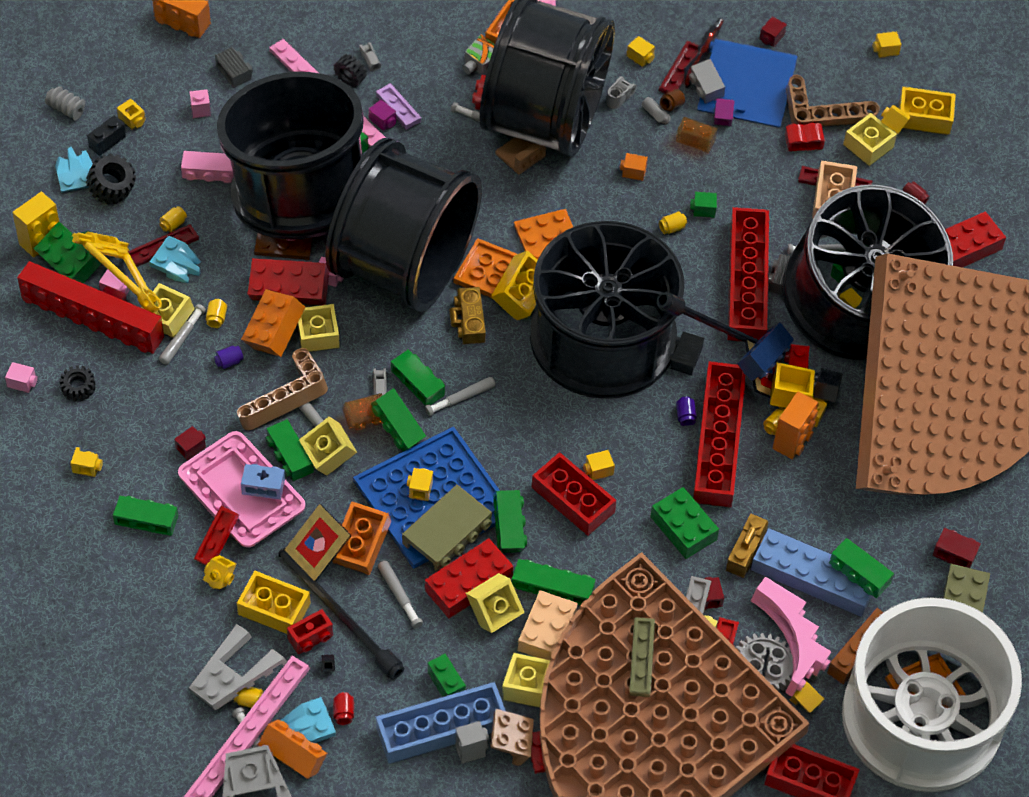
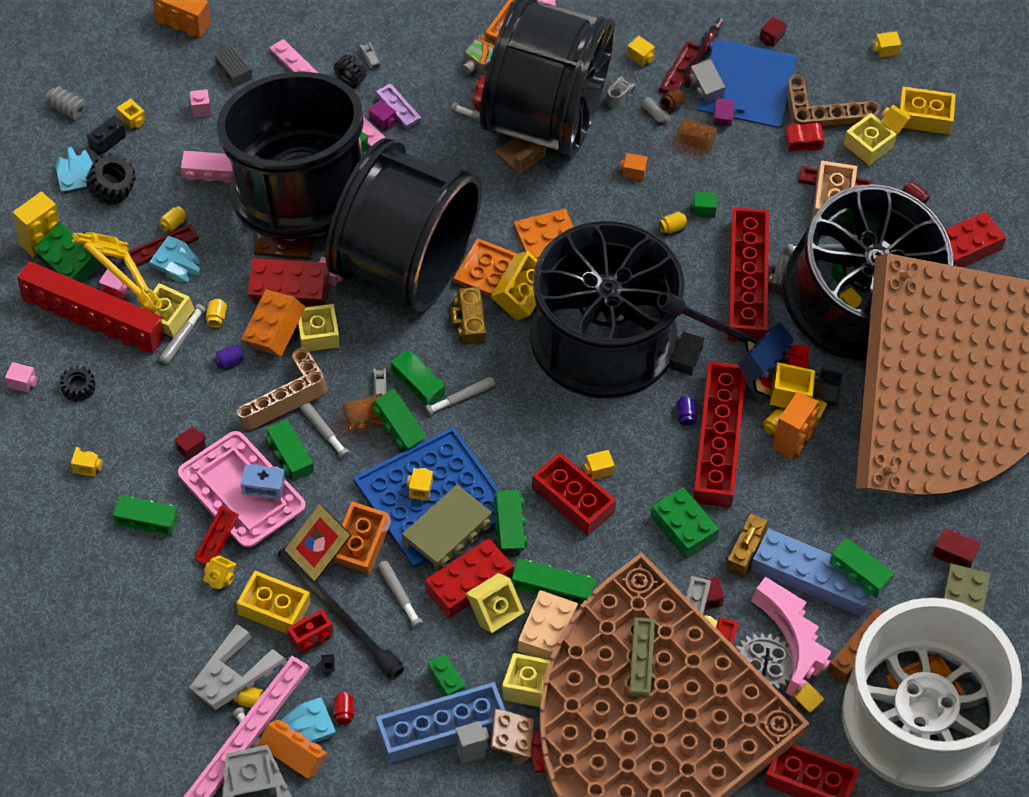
(327, 446): light yellow brick -> none

